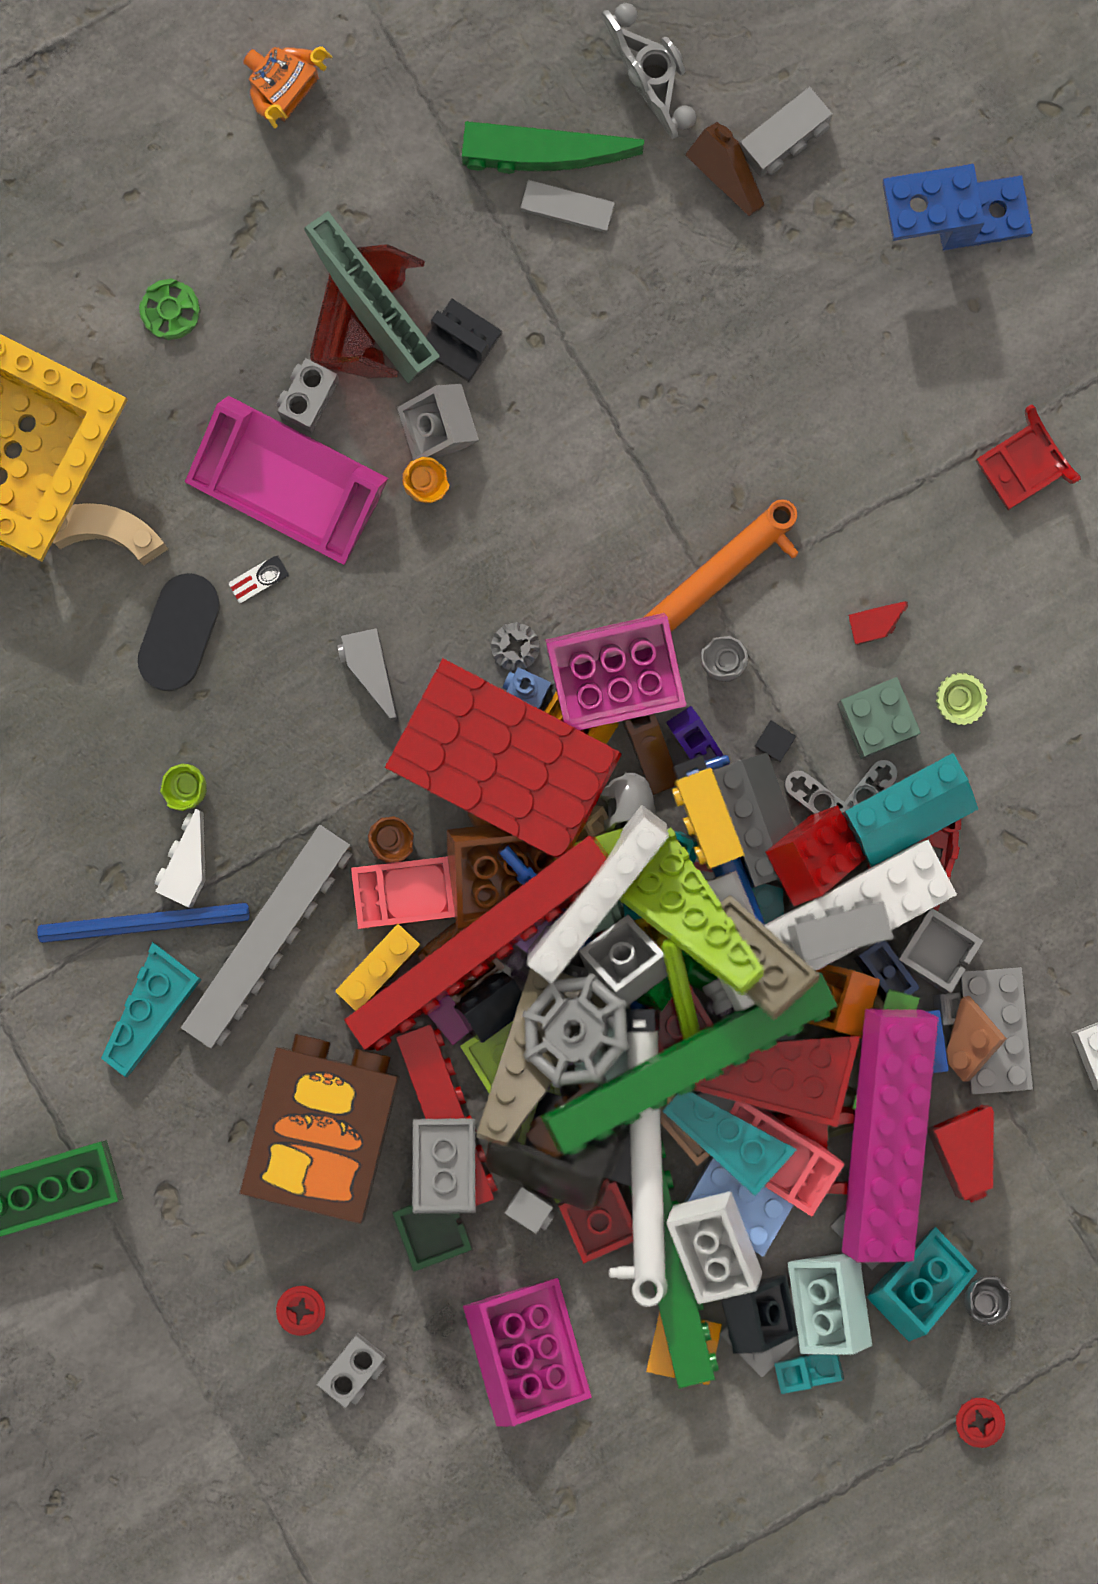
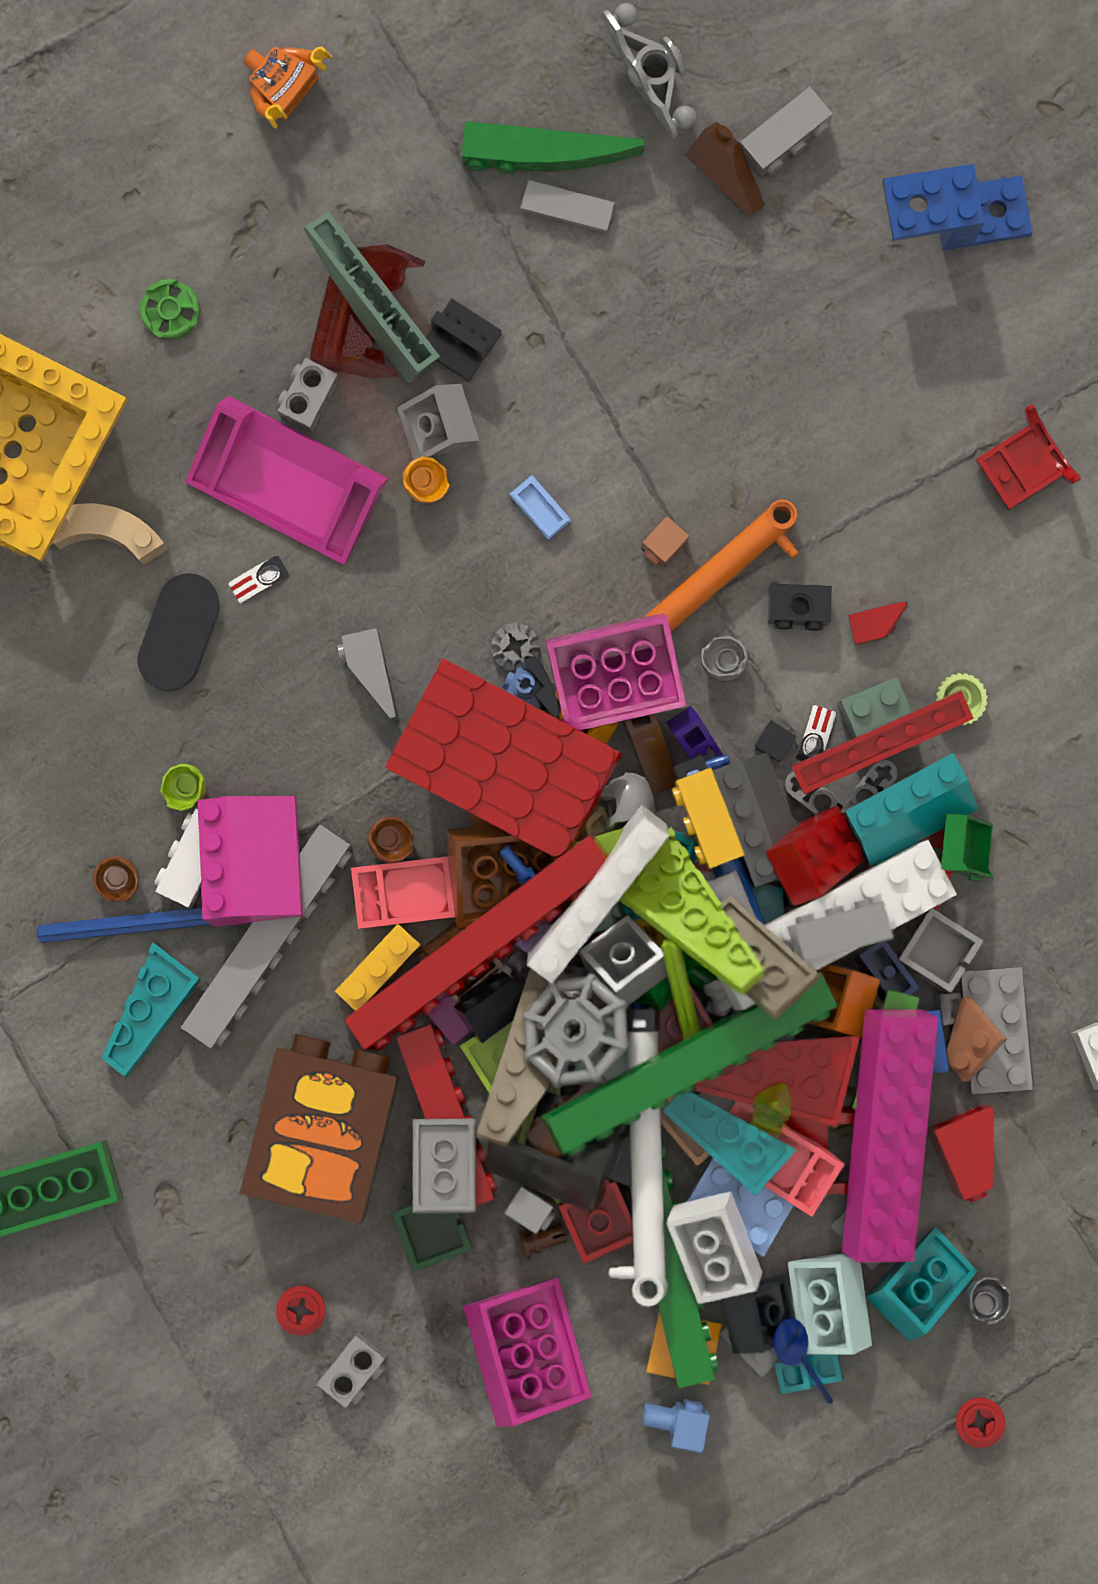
(116, 879): none -> dark orange hair
(249, 859): none -> dark pink slope
(540, 507): none -> light blue tile
(540, 1240): none -> reddish brown pin
(547, 695): none -> black slope
(664, 542): none -> nougat brick
(685, 1421): none -> medium blue brick
(772, 1109): none -> clear neon green tile
(791, 1347): none -> clear blue piece
(814, 596): none -> black brick
(816, 732): none -> sticker
(882, 742): none -> red plate
(967, 847): none -> green container

